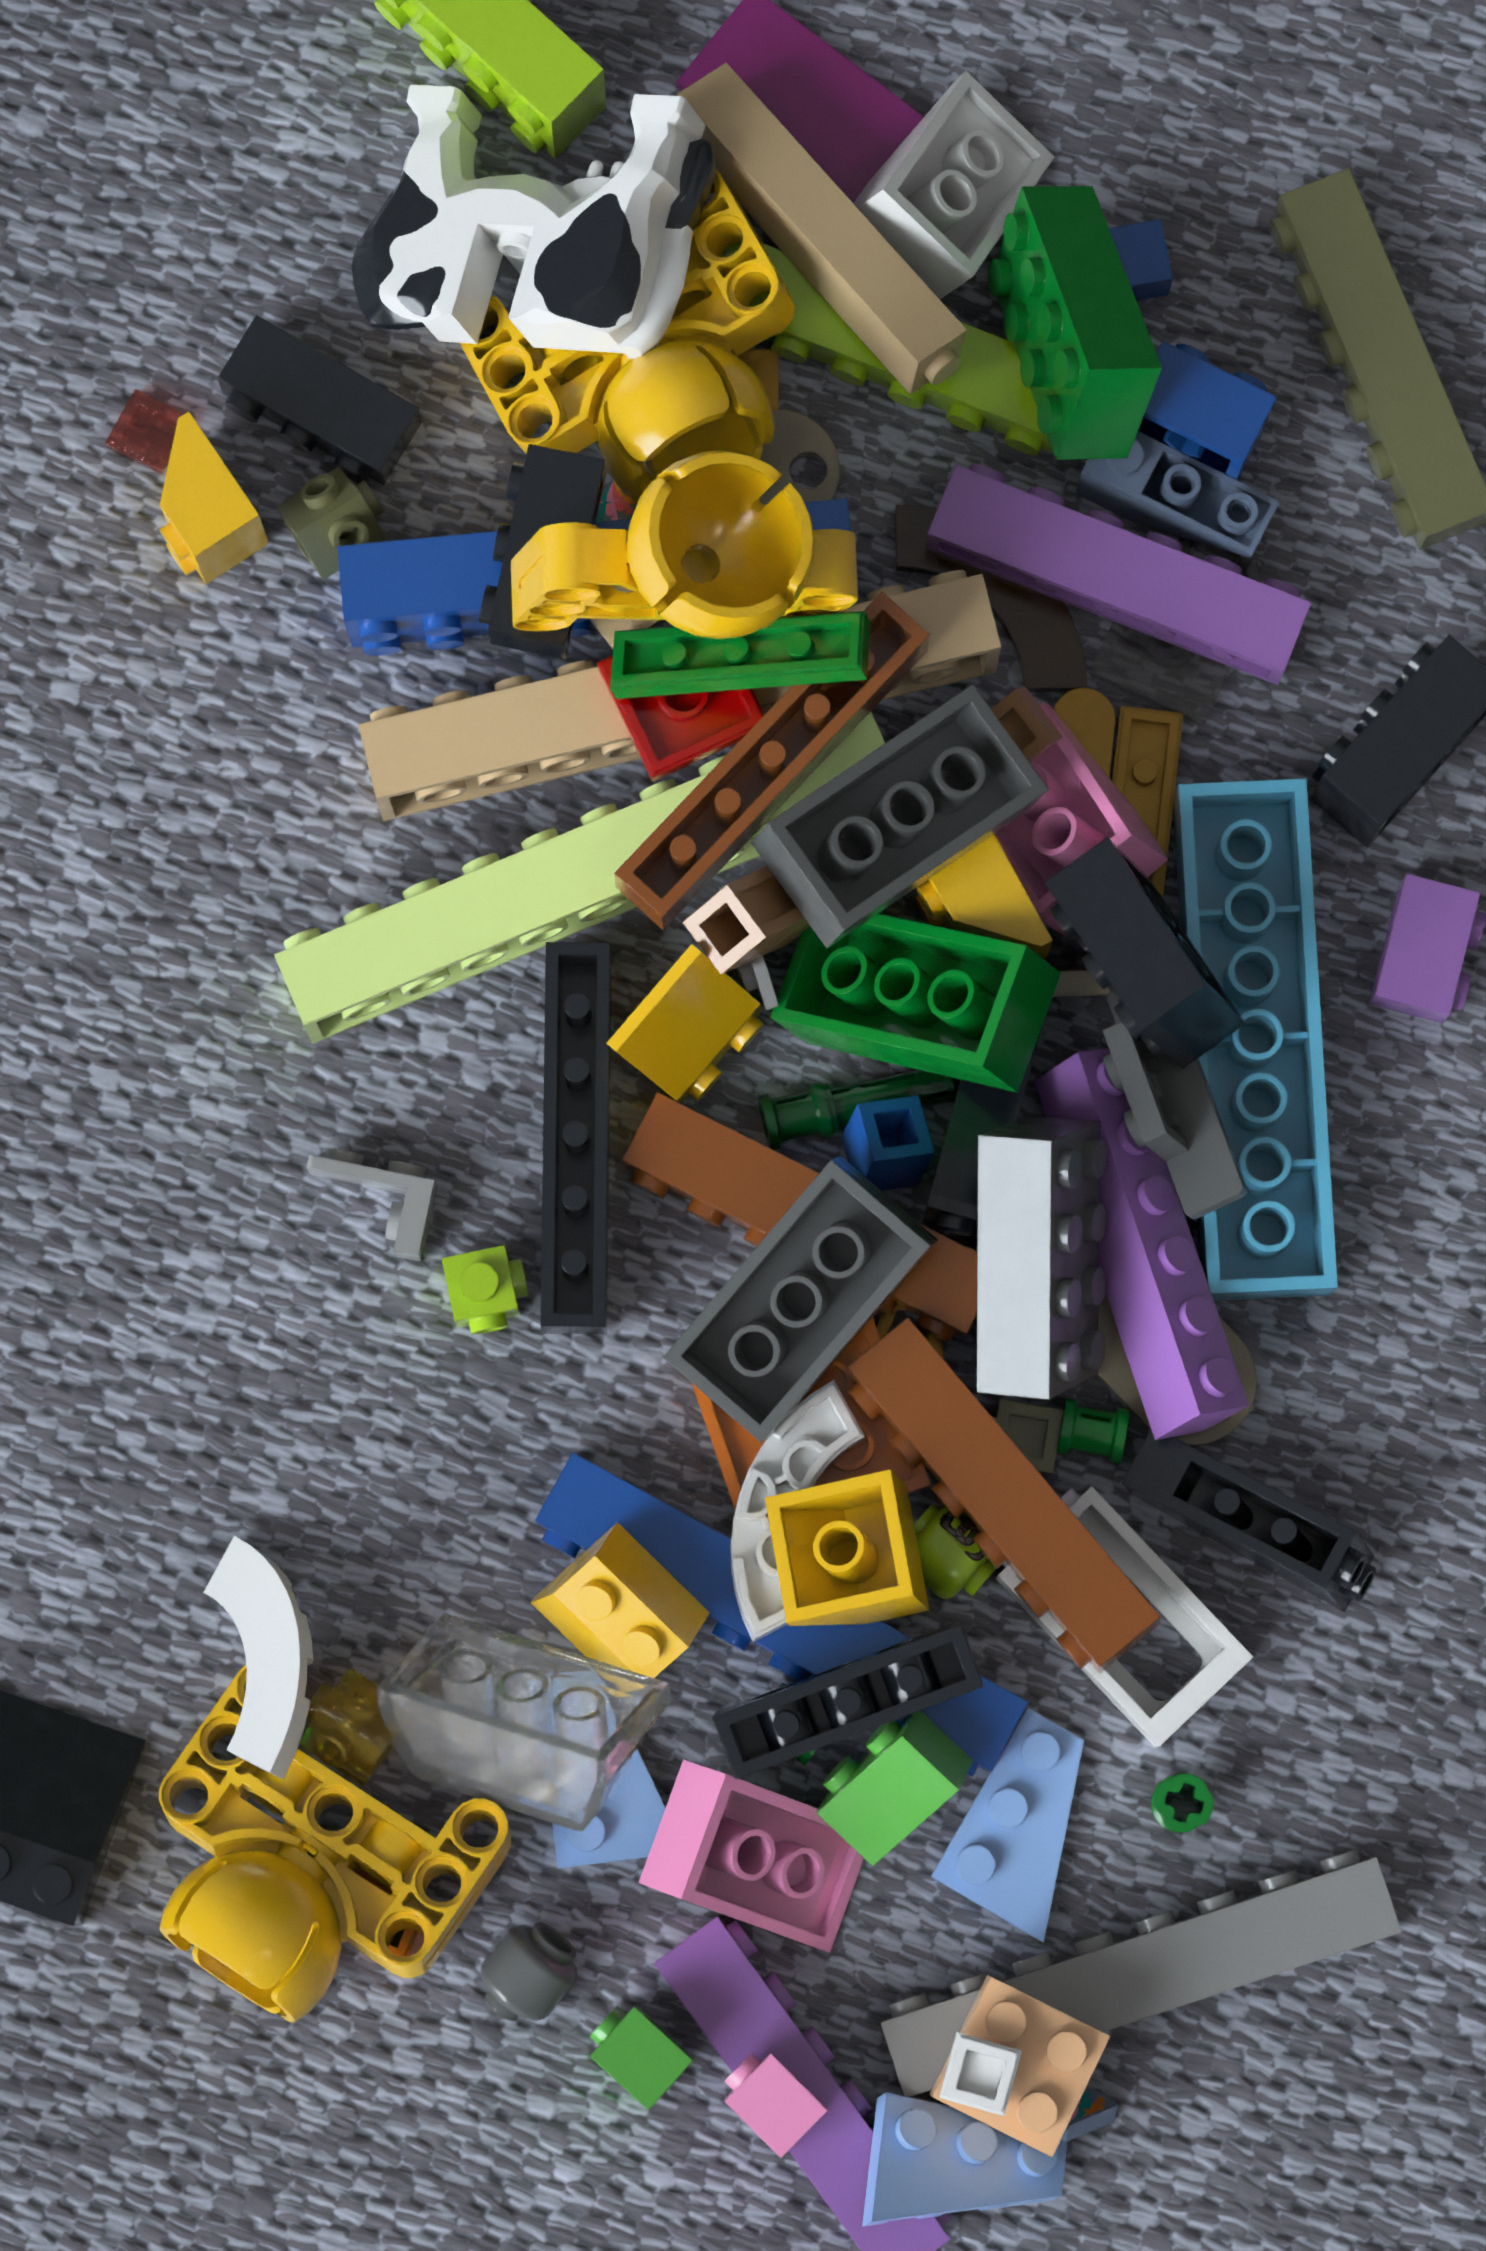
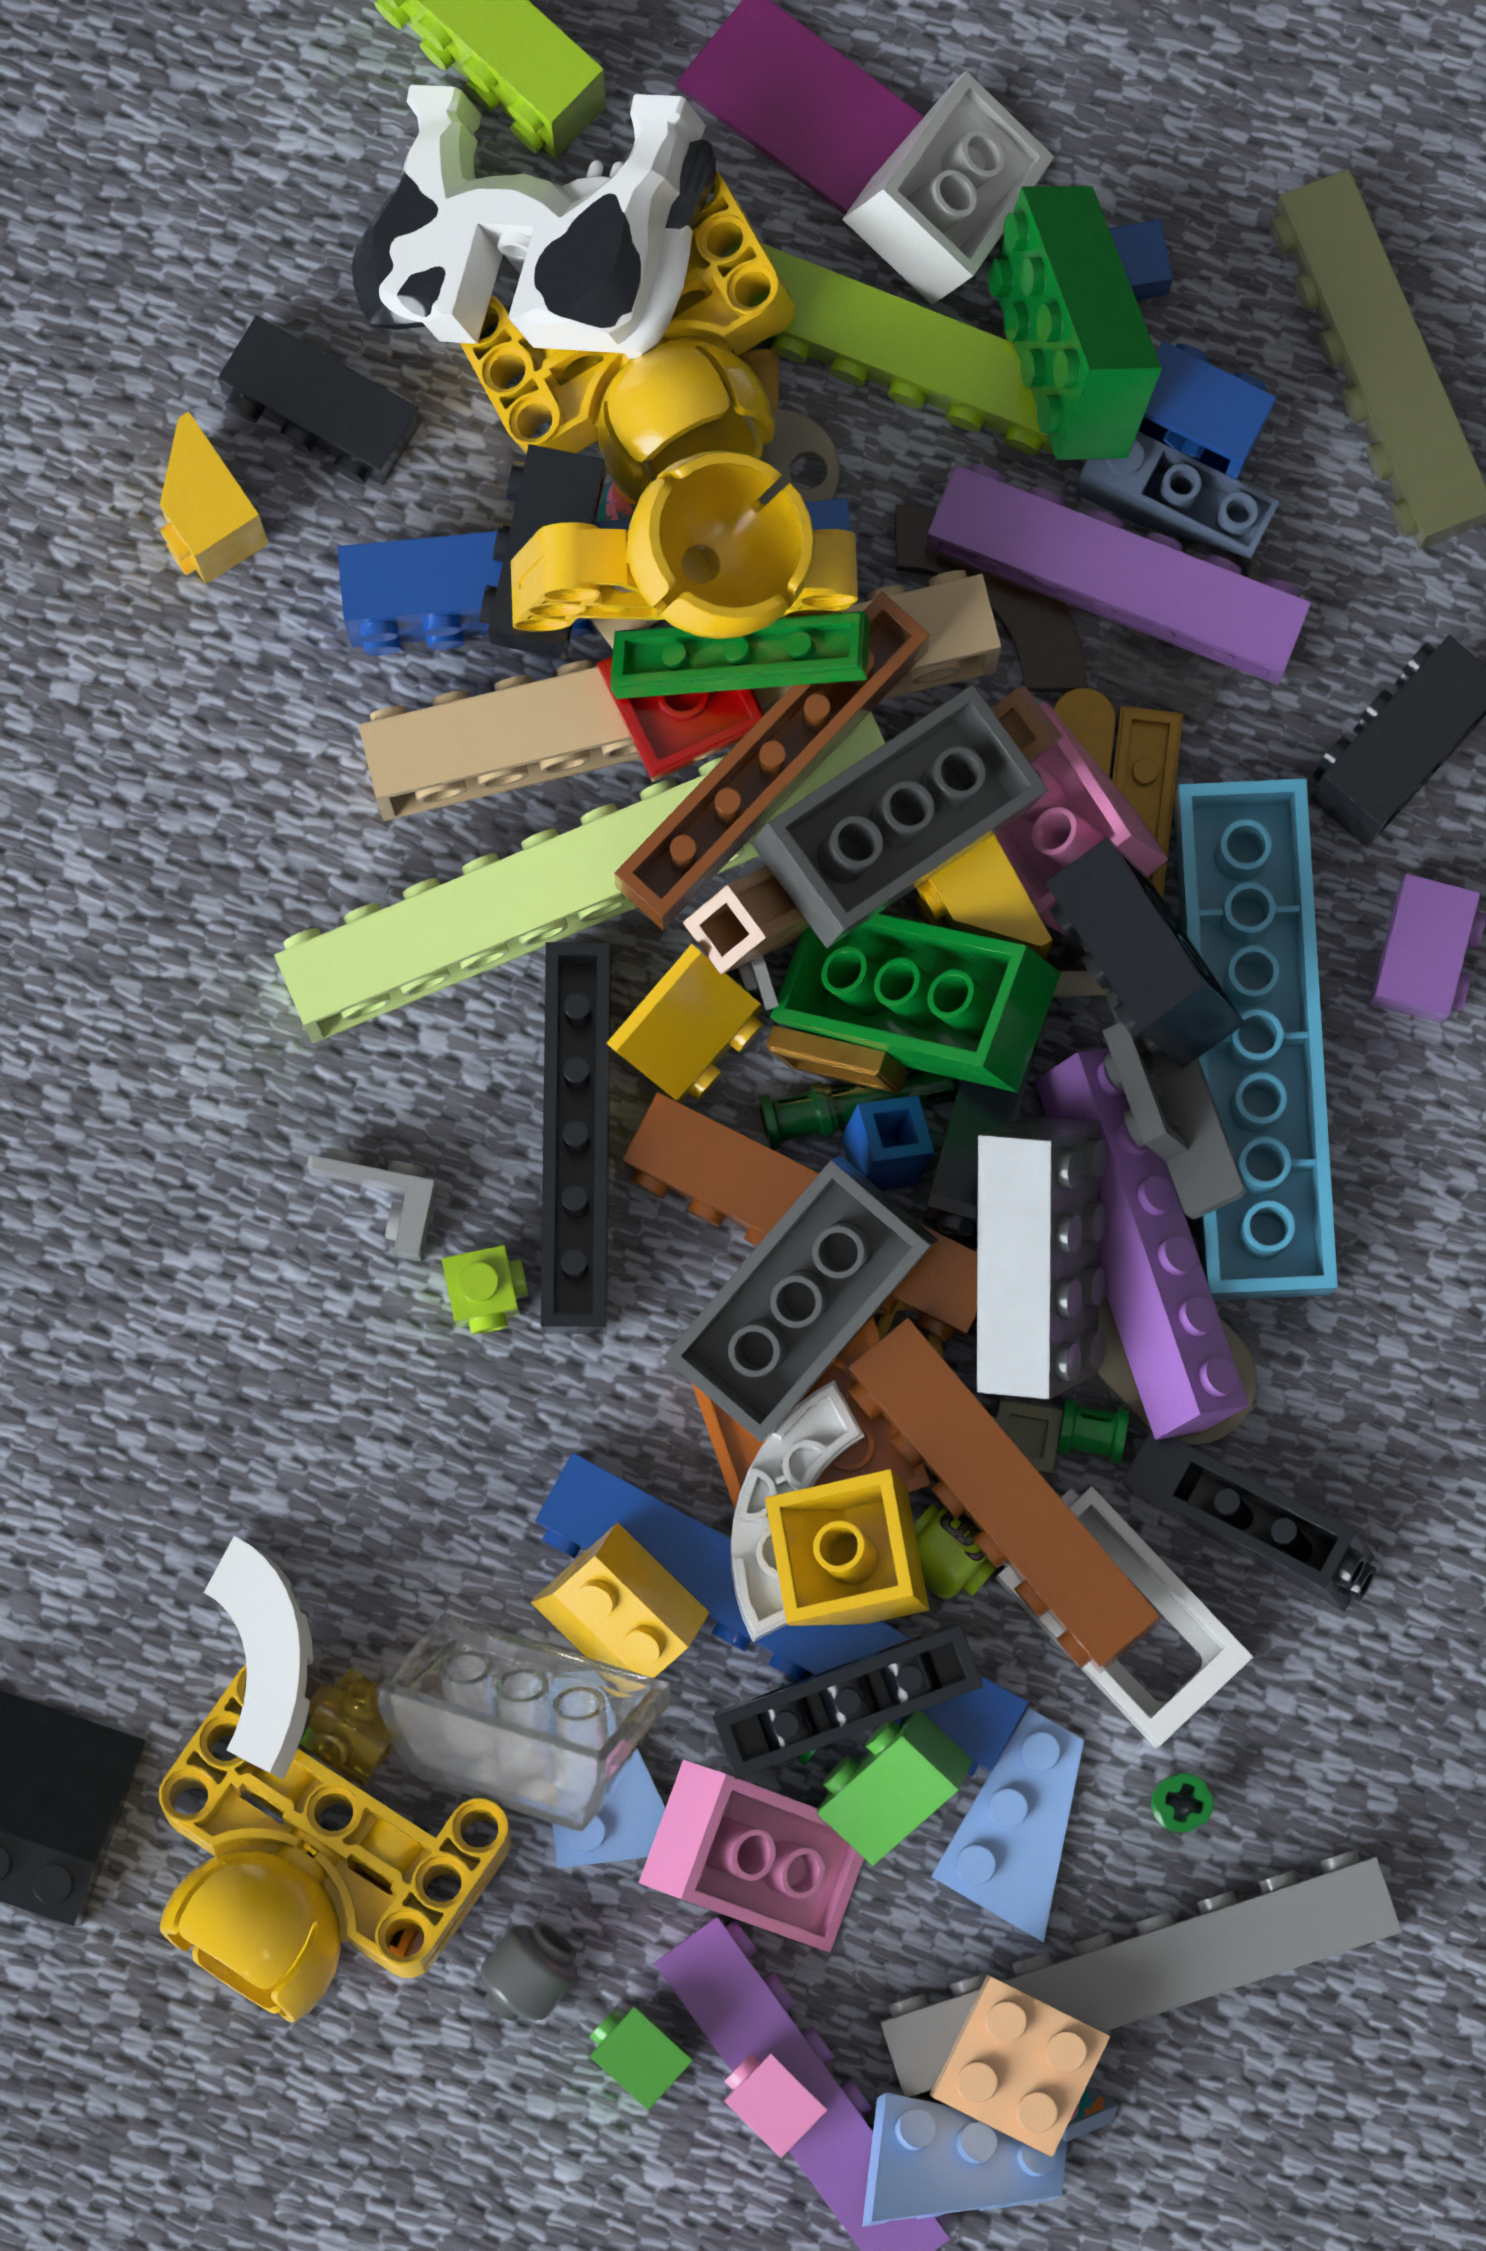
(145, 431): clear red tile -> none
(329, 515): olive brick -> none
(826, 234): tan brick -> none
(837, 1059): none -> pearl gold tile
(980, 2073): white tile -> none

